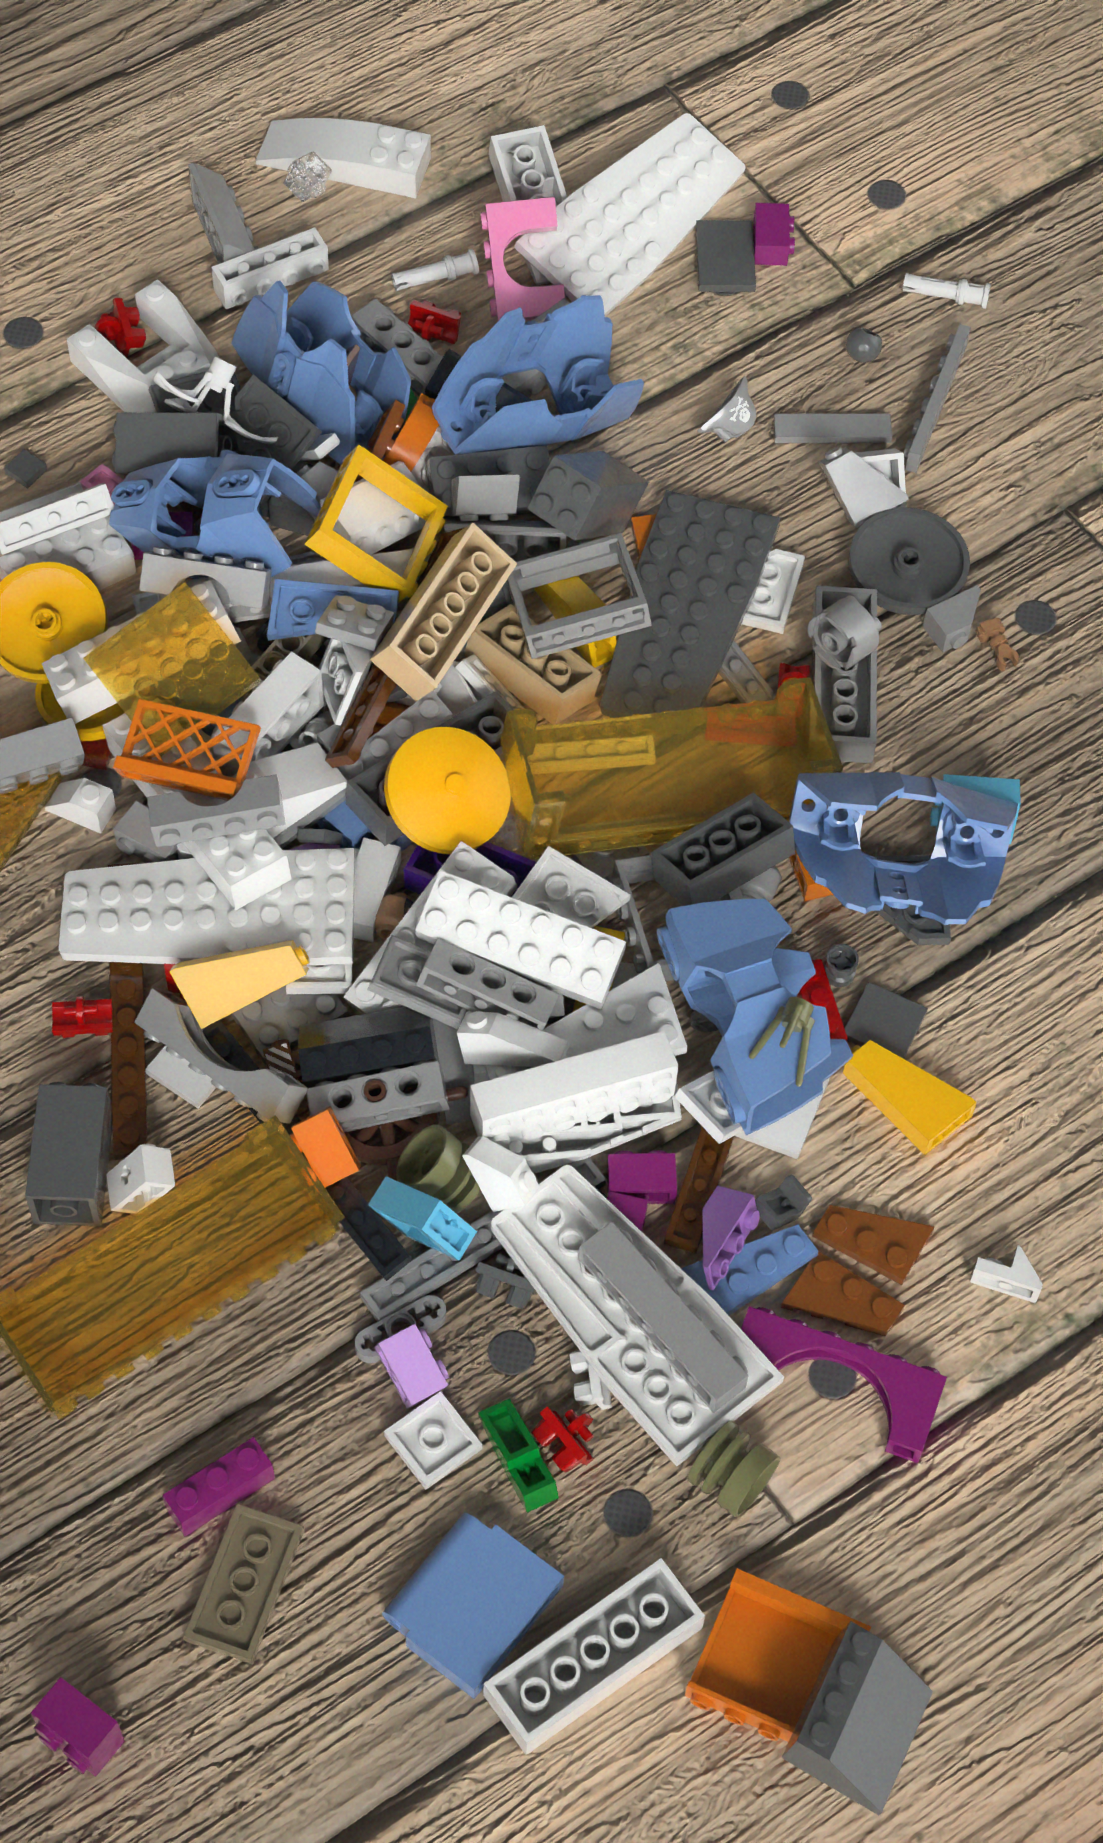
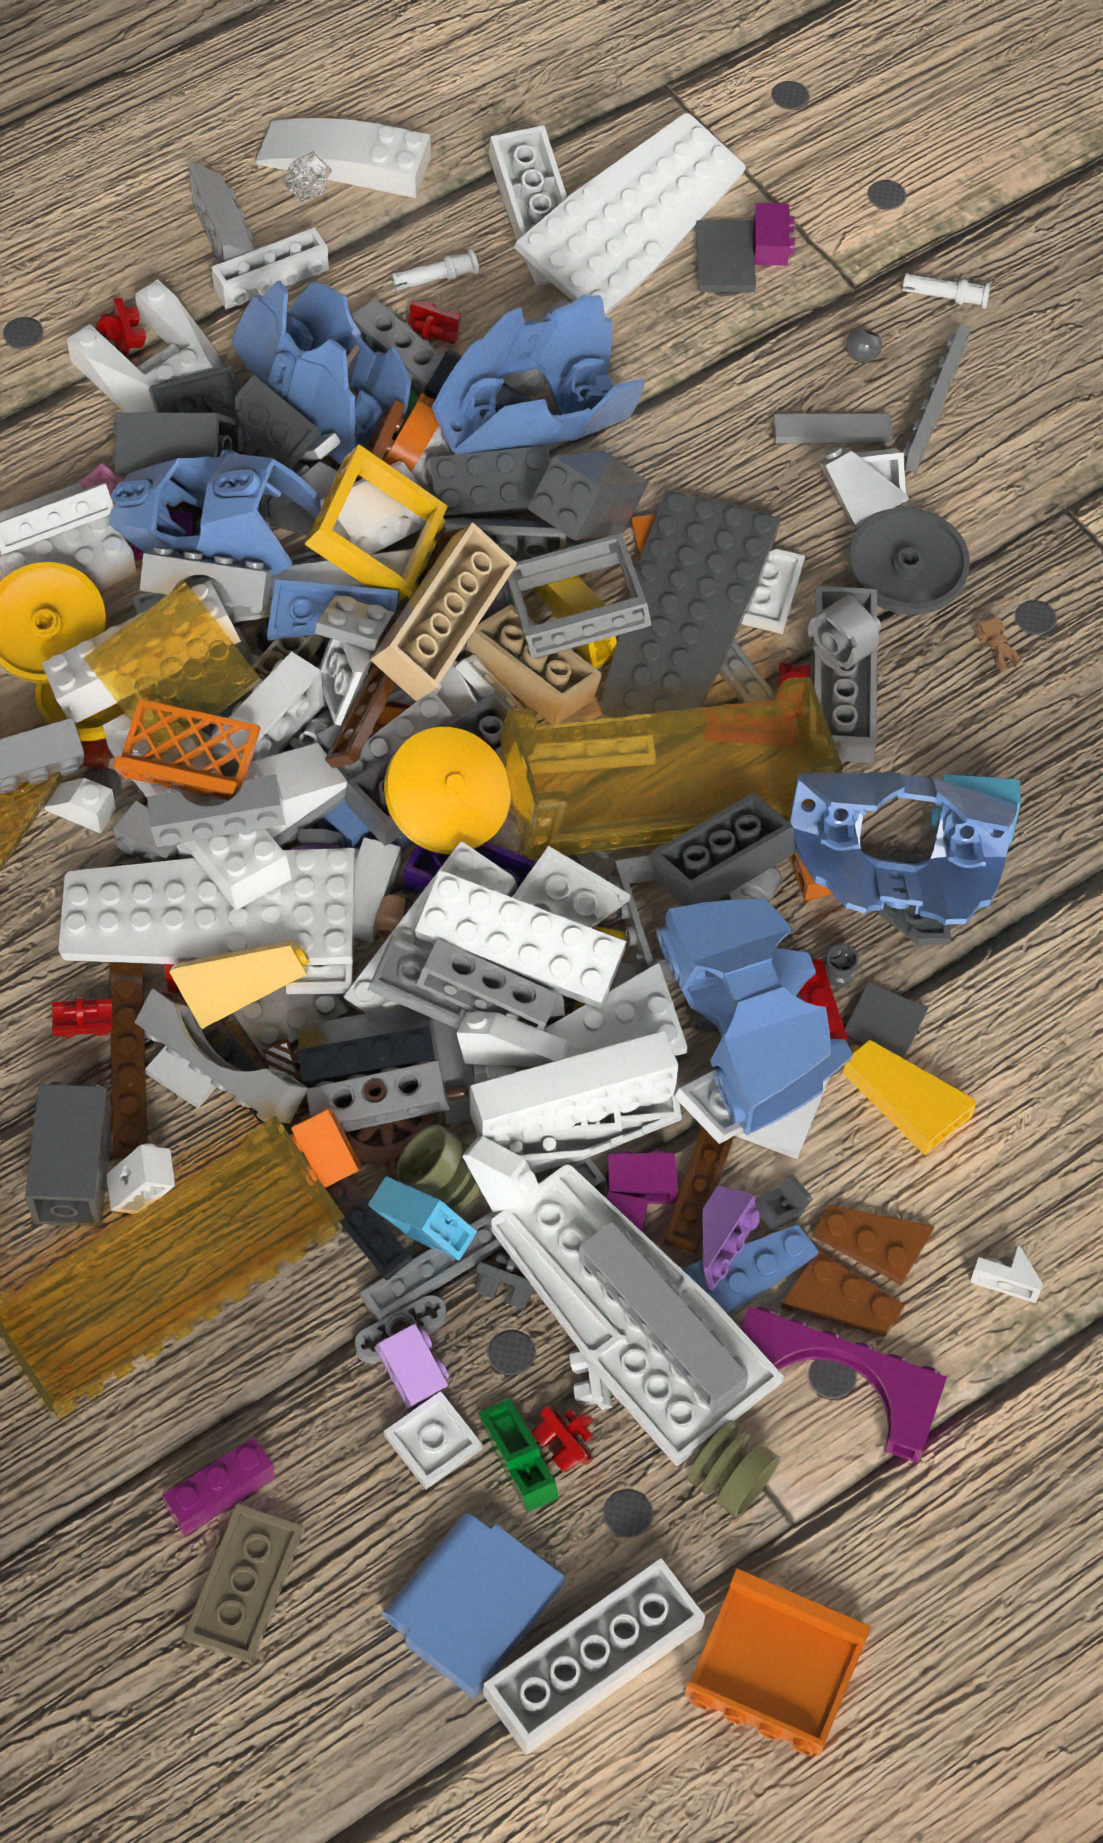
(25, 468): dark grey tile -> none
(76, 1727): magenta brick -> none
(216, 378): white plant -> none
(484, 496): light grey slope -> none
(505, 223): bright pink arch -> none
(734, 415): light grey hat -> none
(795, 1017): olive plant -> none
(859, 1719): slope -> none
(952, 619): light grey slope -> none

